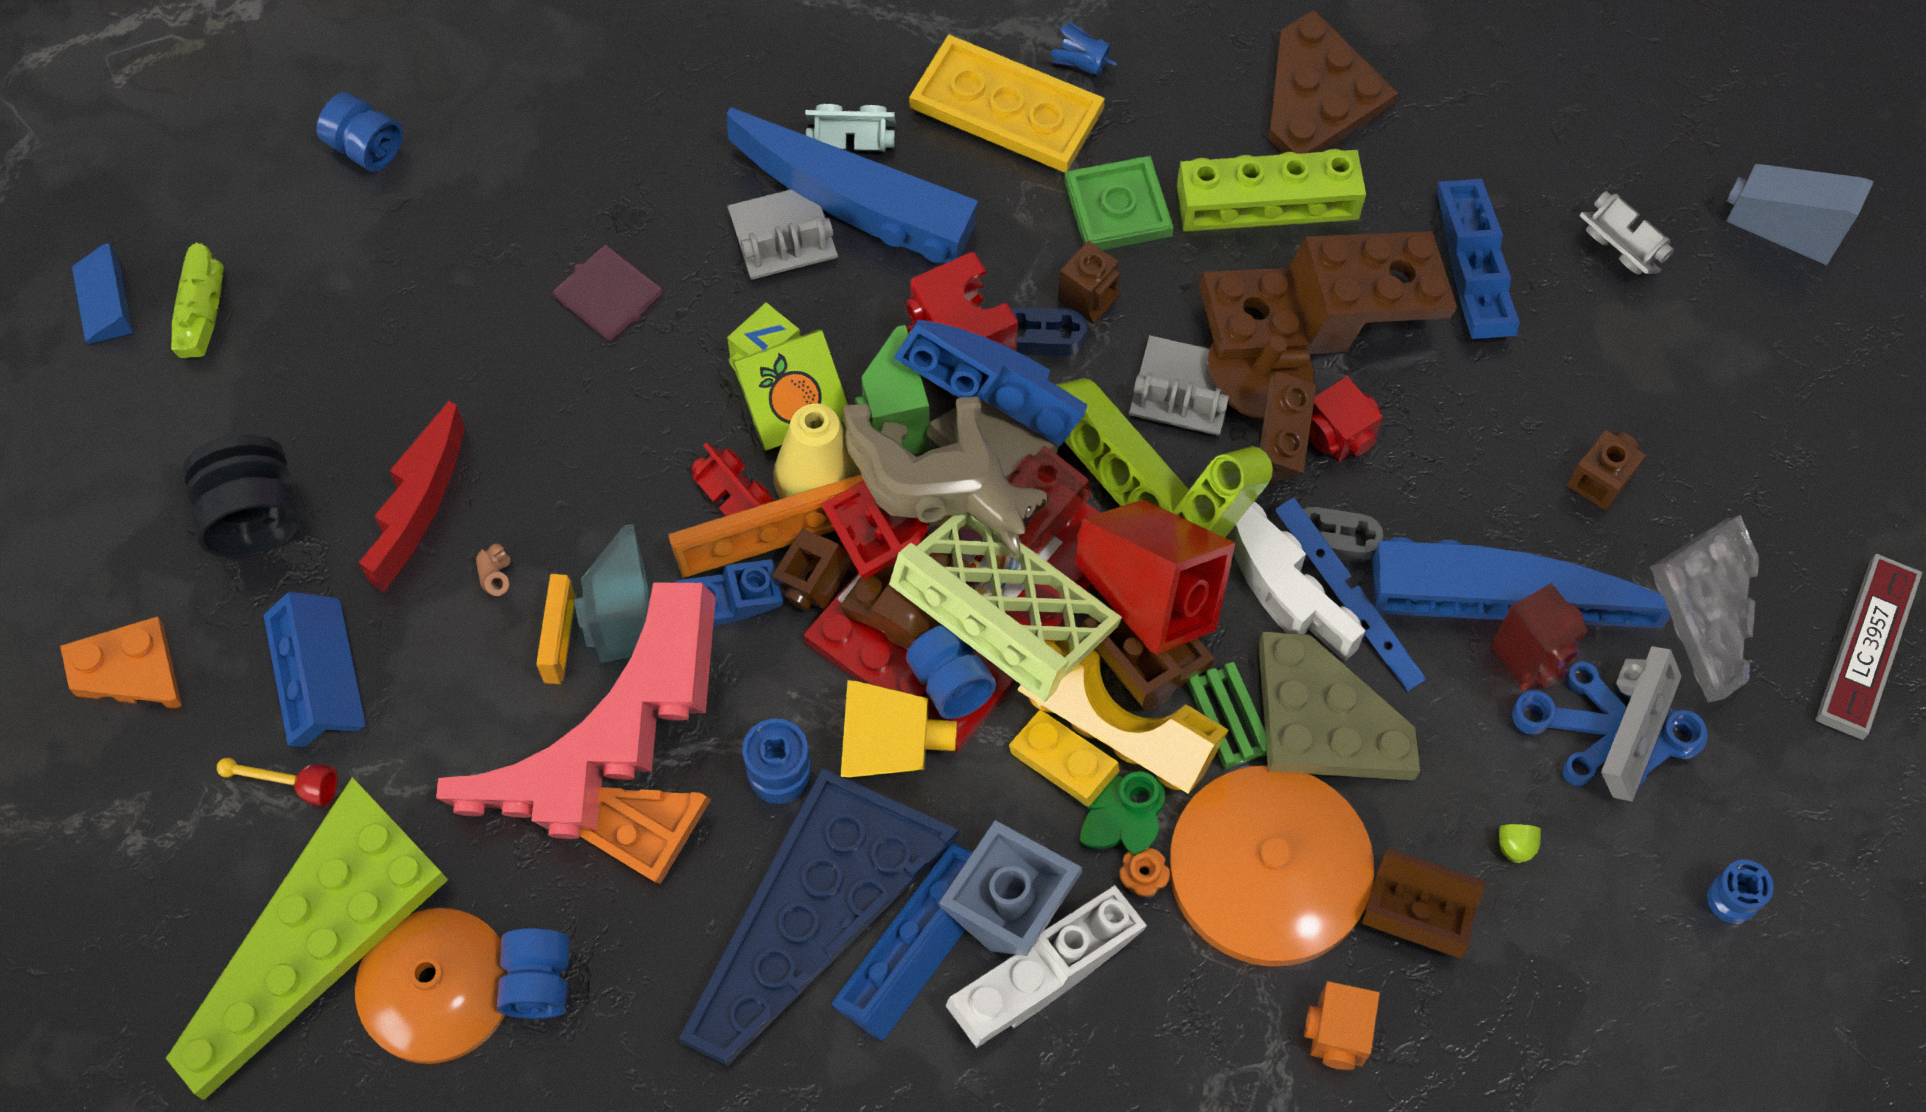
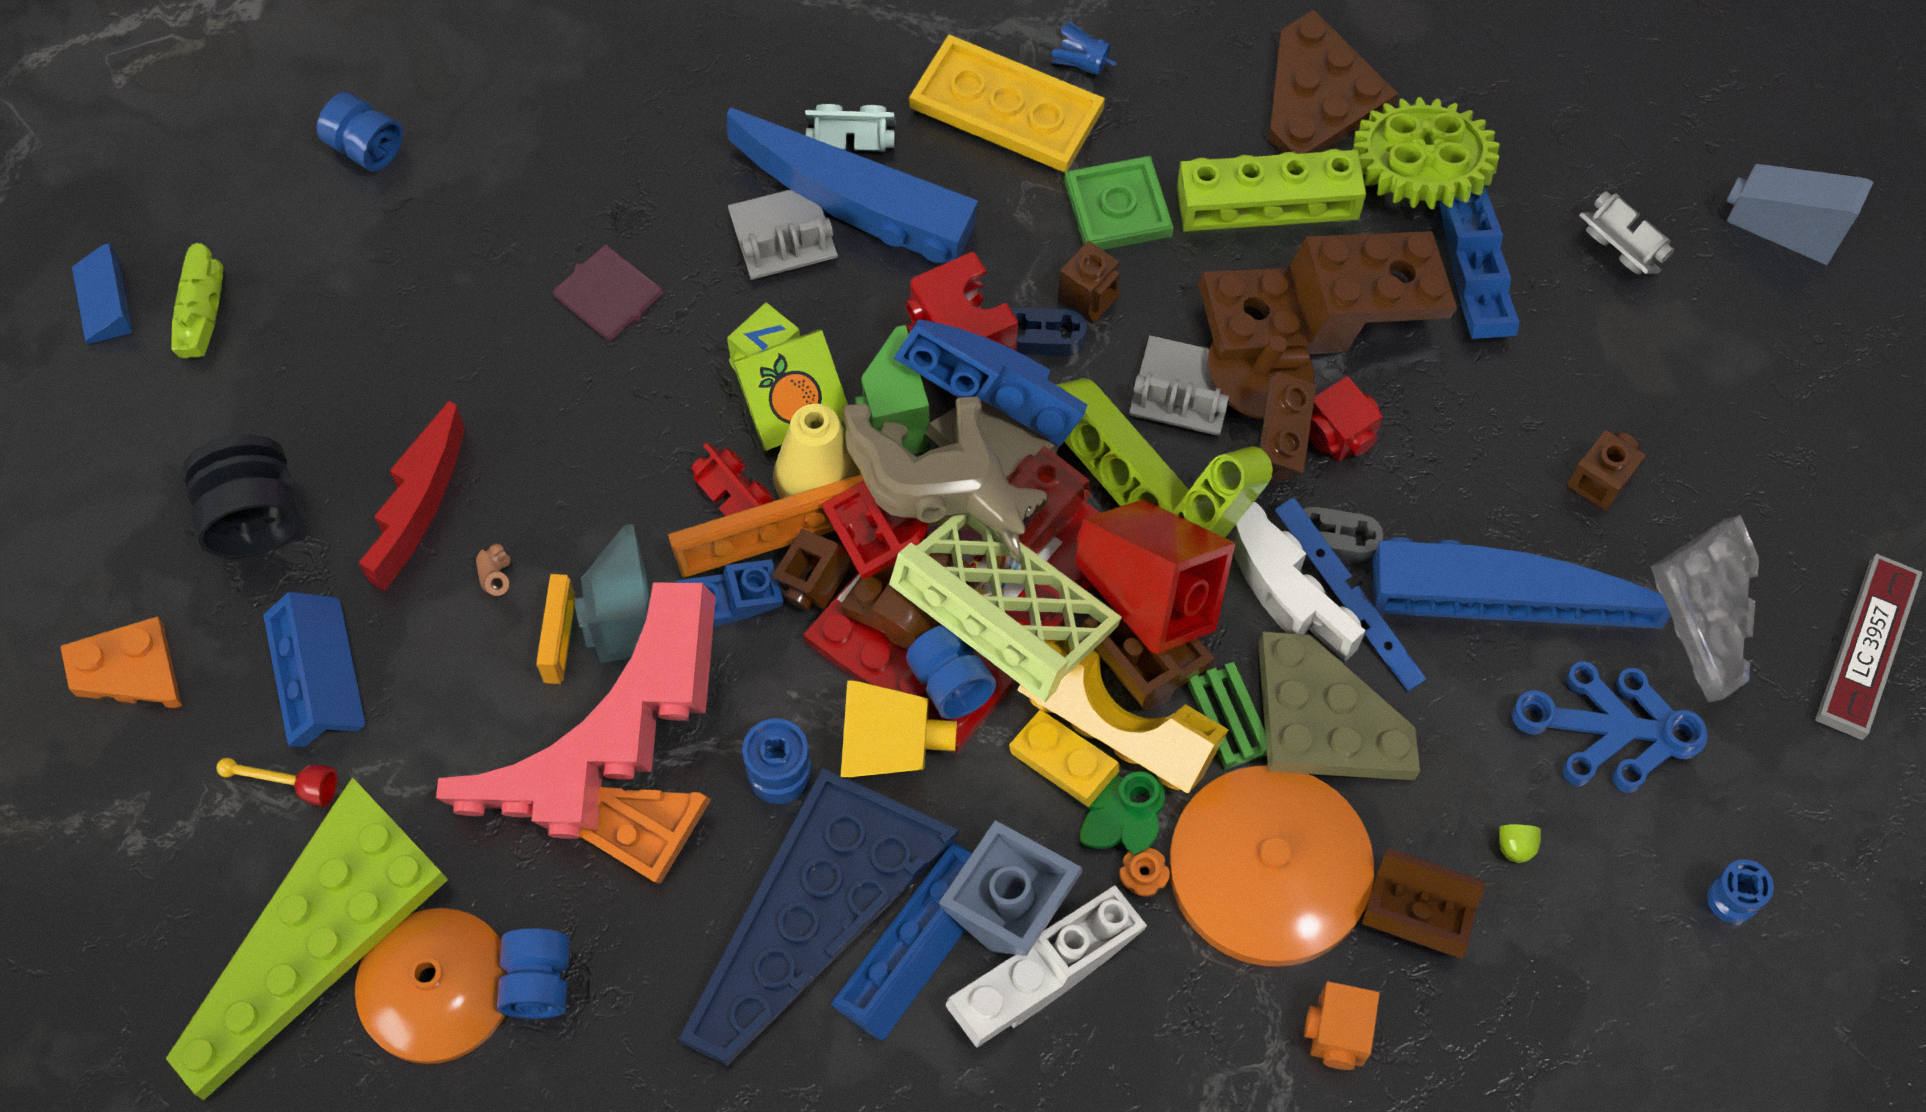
(1426, 153): none -> lime gear
(1540, 638): clear red brick -> none
(1651, 689): light grey hinge -> none

